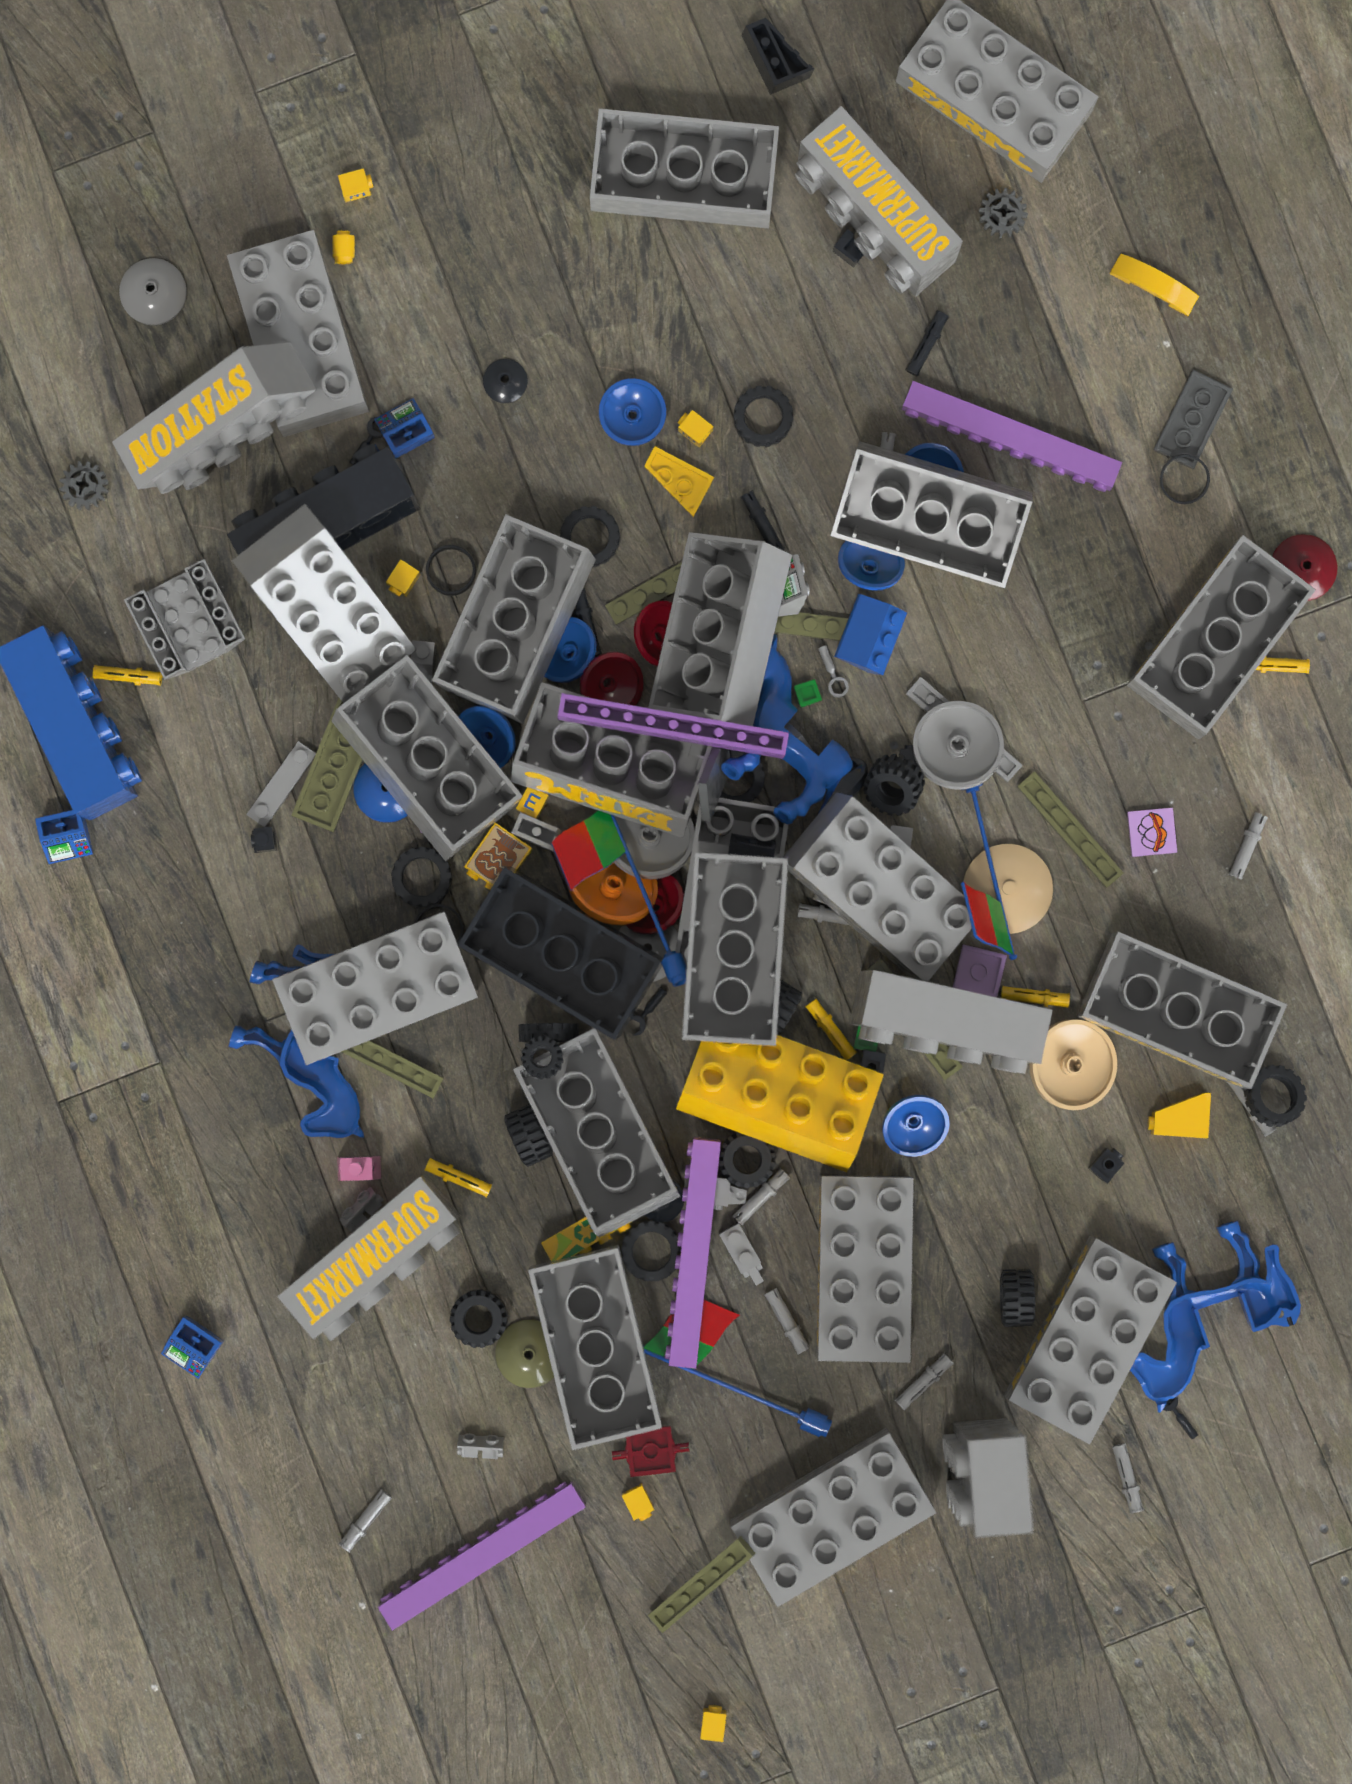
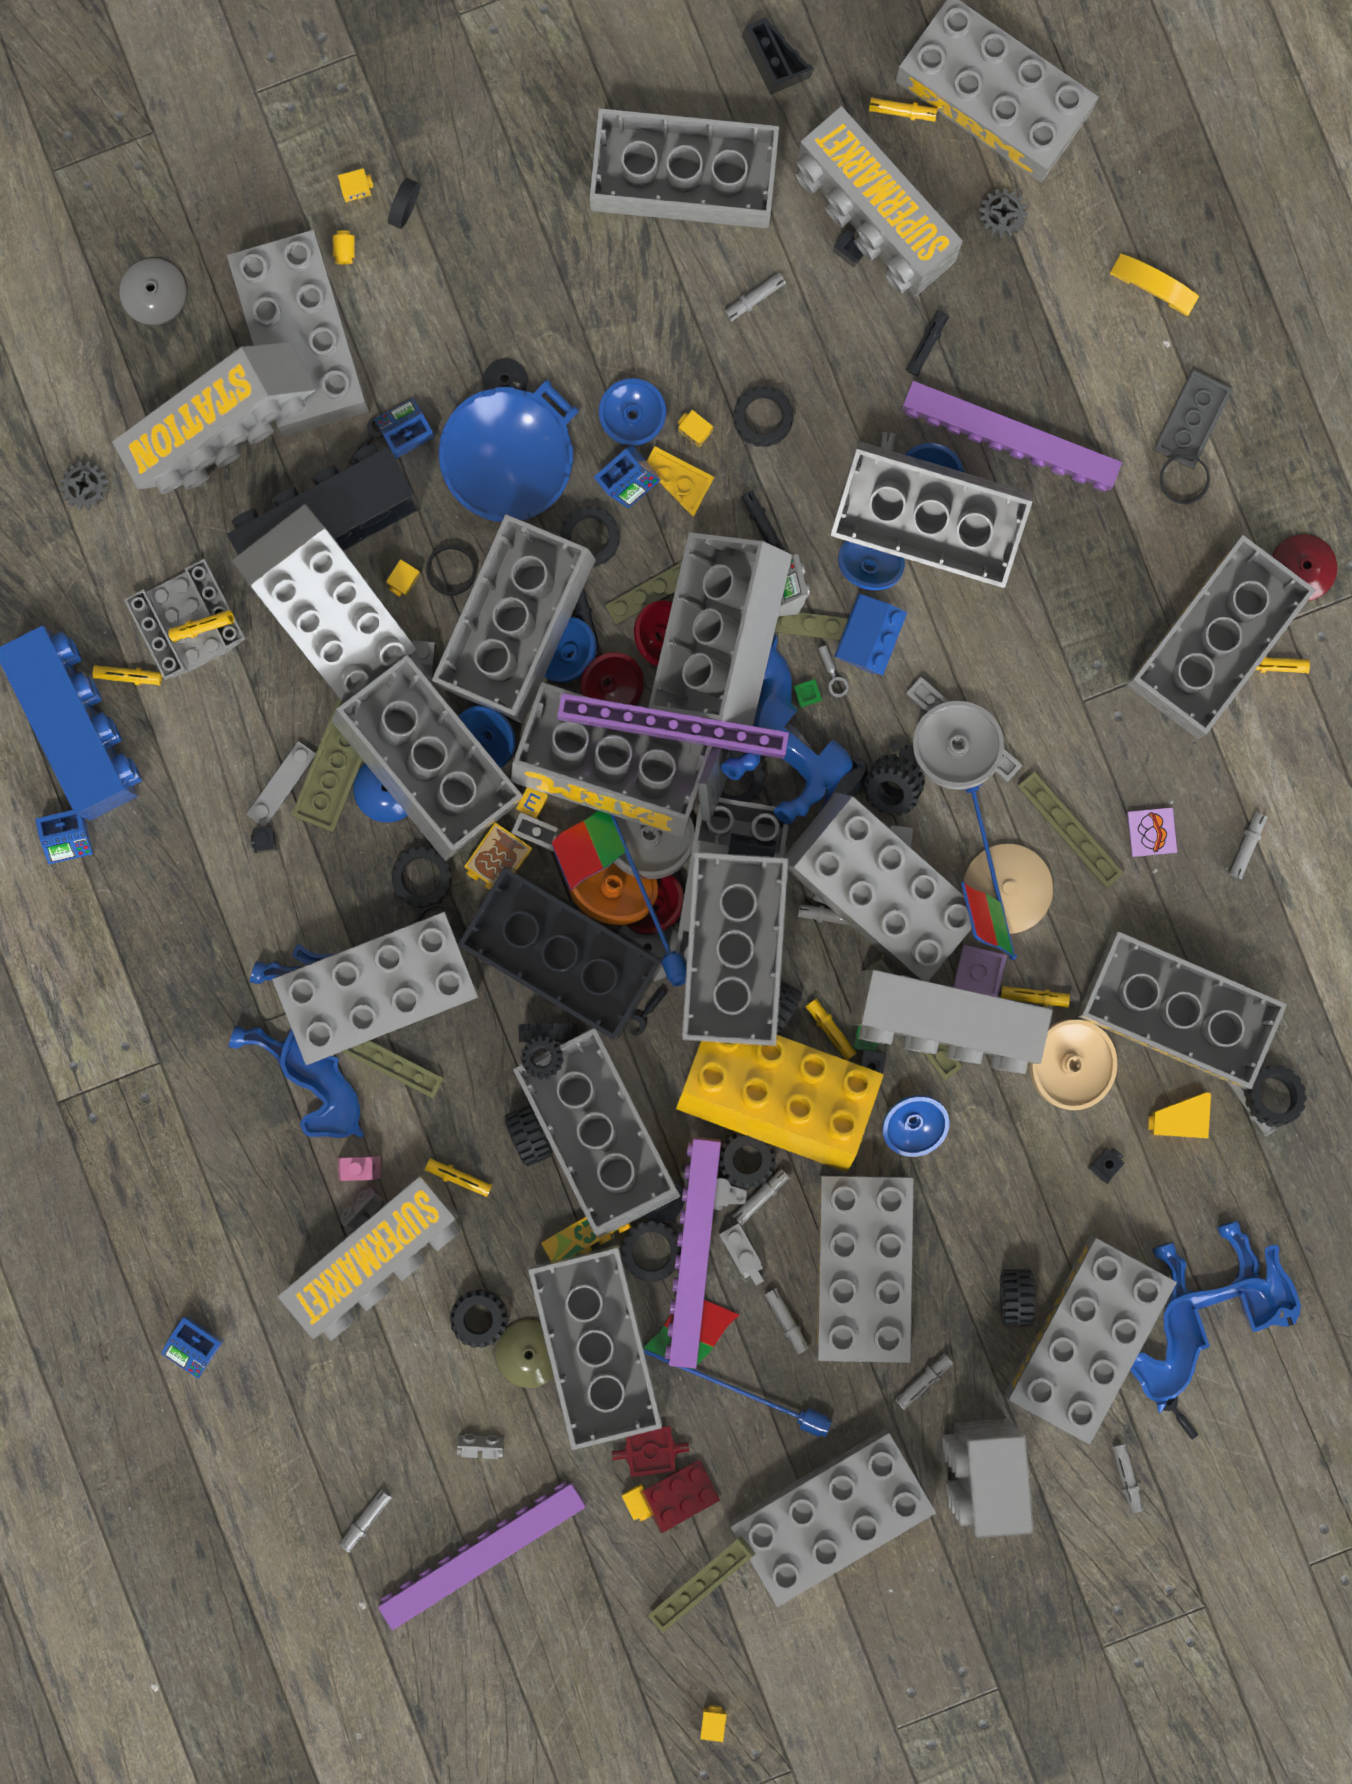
(193, 628): none -> yellow pin
(403, 203): none -> black tyre
(507, 452): none -> blue dish
(627, 477): none -> blue slope
(680, 1496): none -> dark red plate
(746, 302): none -> light grey pin
(903, 109): none -> yellow pin

